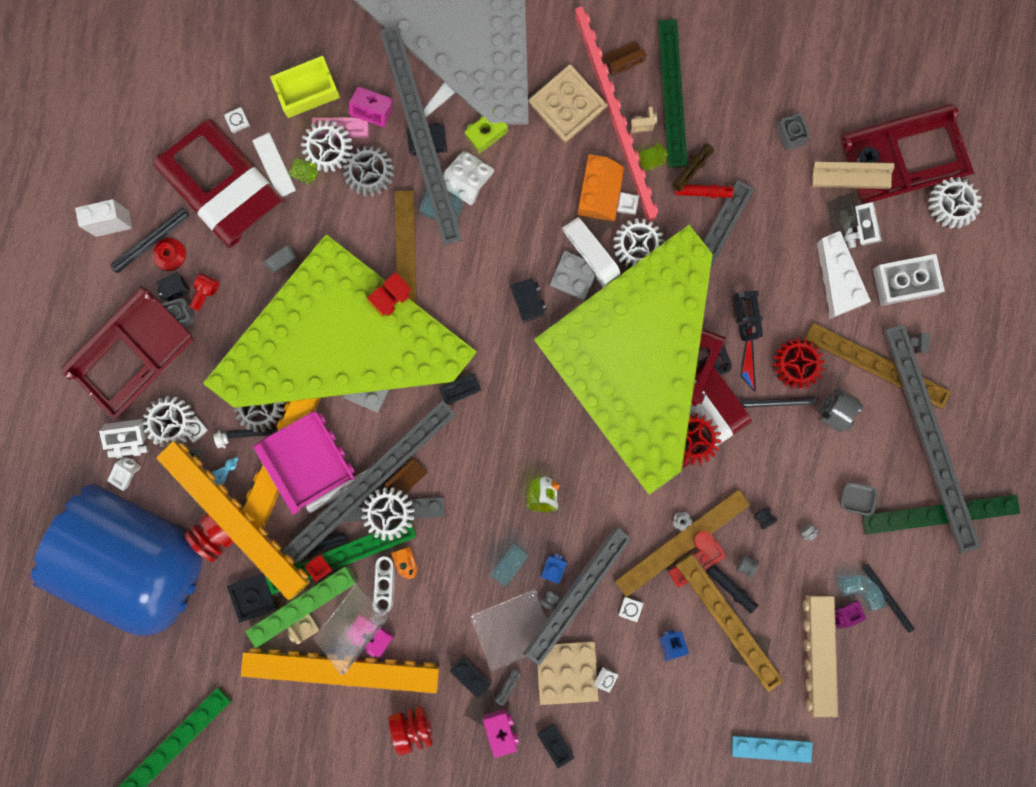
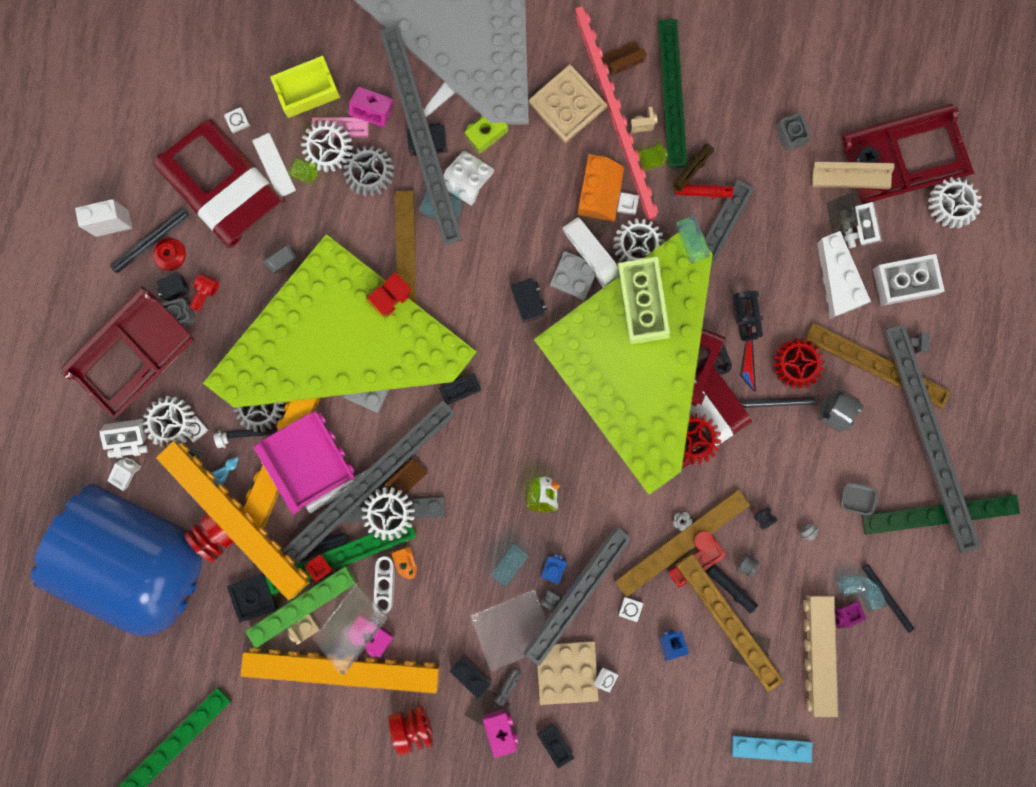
(644, 300): none -> yellowish green brick
(692, 239): none -> clear light blue brick

